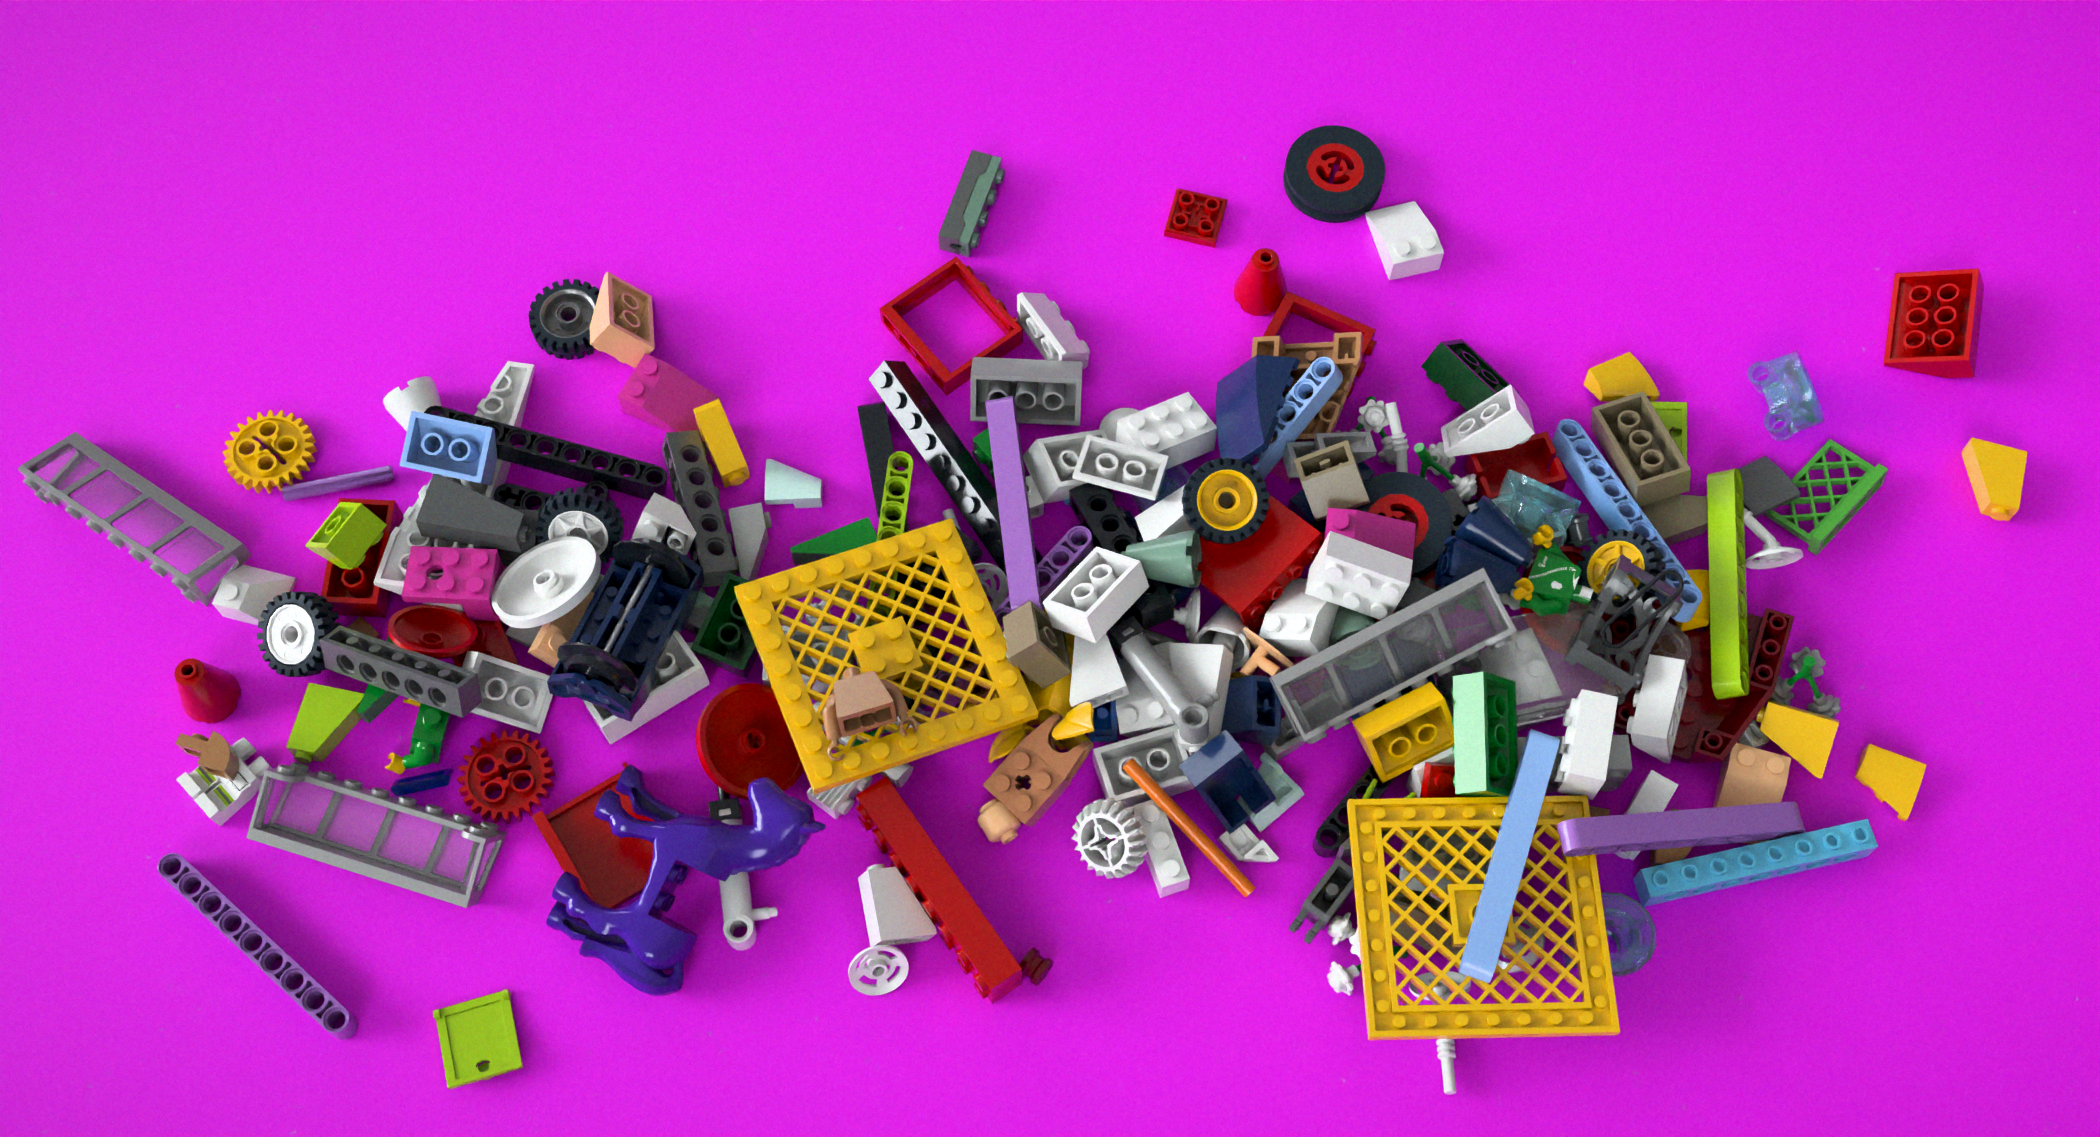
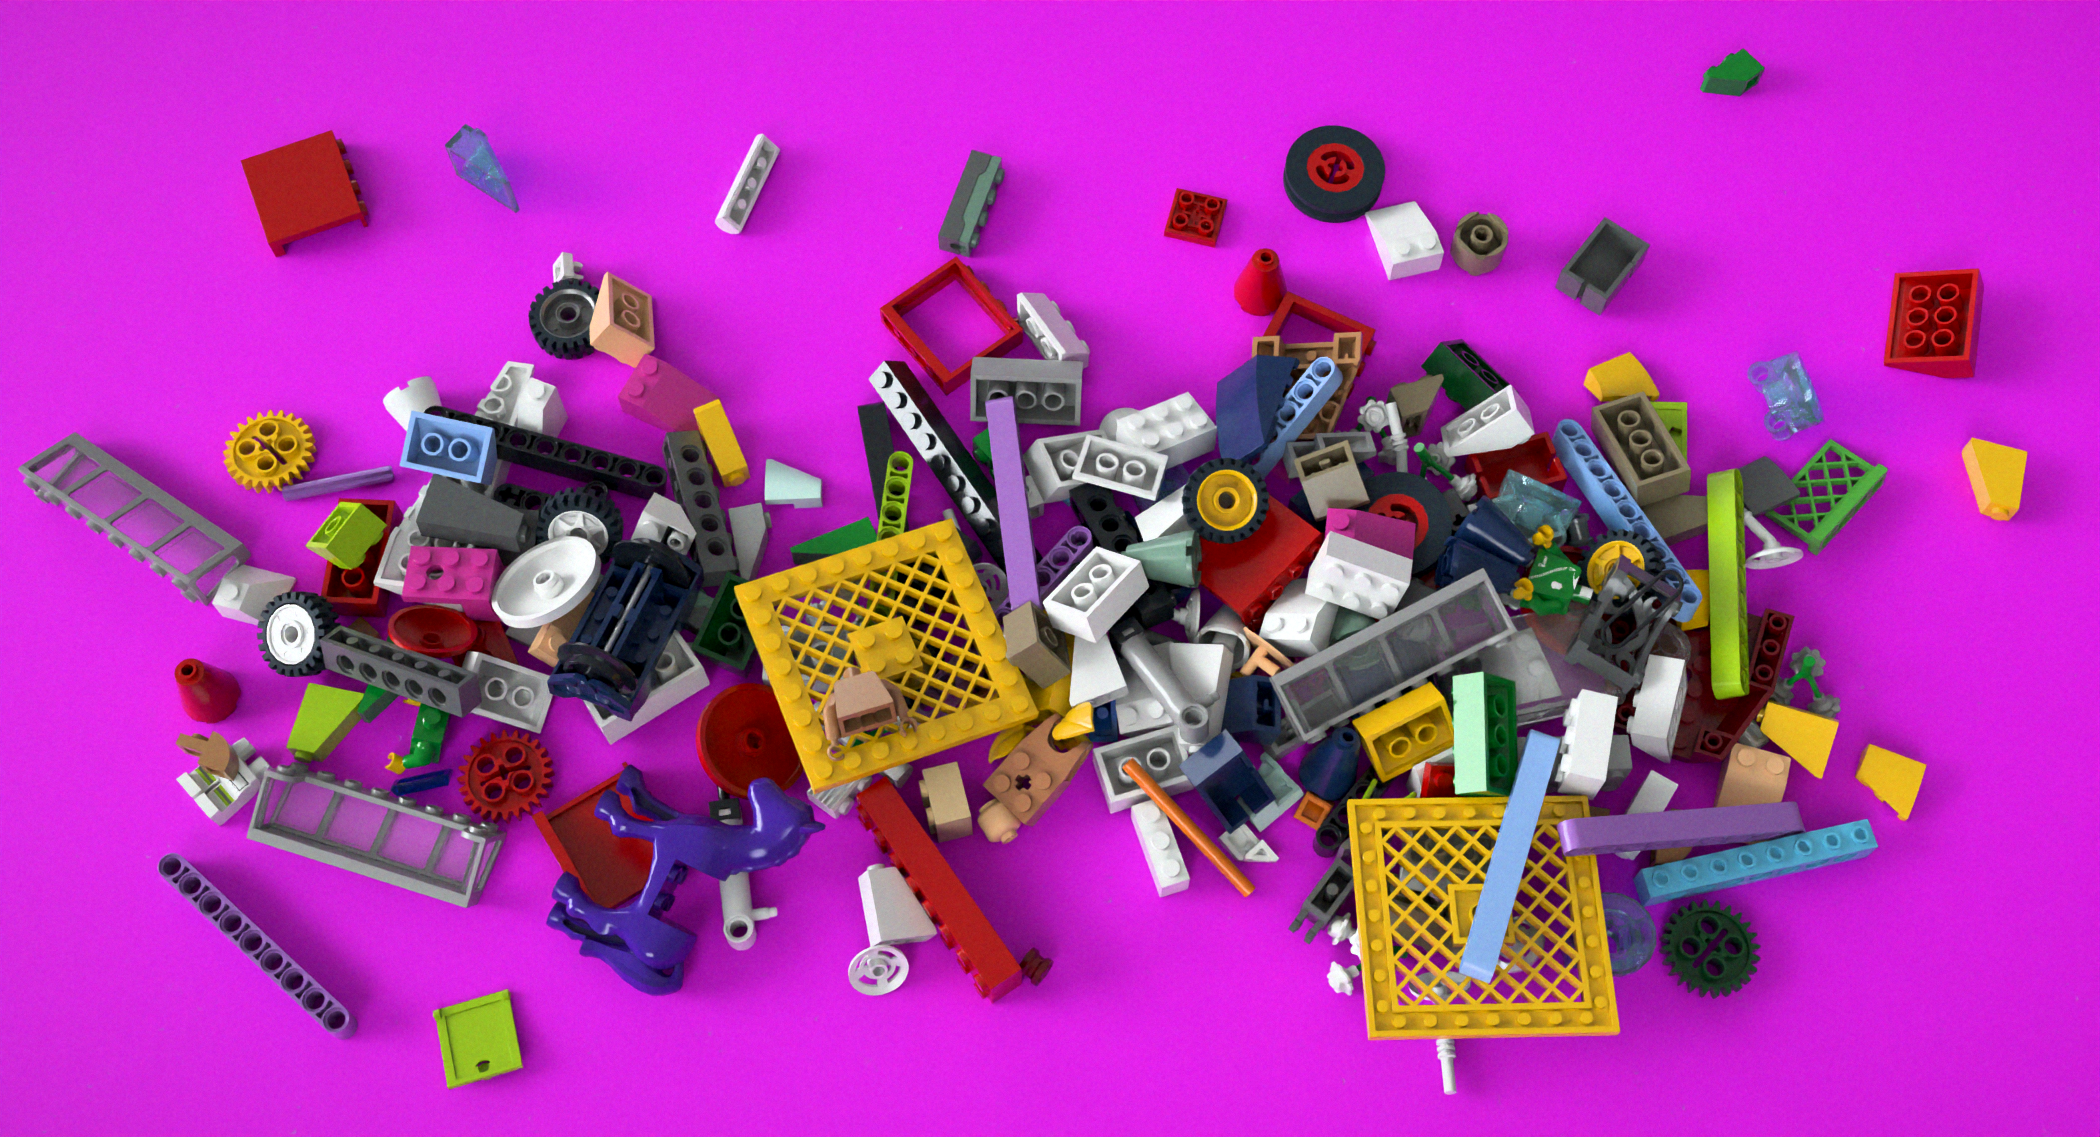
(303, 189): none -> red panel
(479, 166): none -> clear light blue slope
(541, 409): none -> white slope
(565, 267): none -> white tile
(747, 185): none -> white brick
(947, 802): none -> tan piece
(1110, 820): white gear -> none
(1313, 810): none -> orange slope
(1332, 765): none -> dark blue cone
(1415, 402): none -> dark tan slope
(1479, 242): none -> brick
(1602, 266): none -> dark grey piece
(1731, 968): none -> dark green gear
(1734, 75): none -> green slope

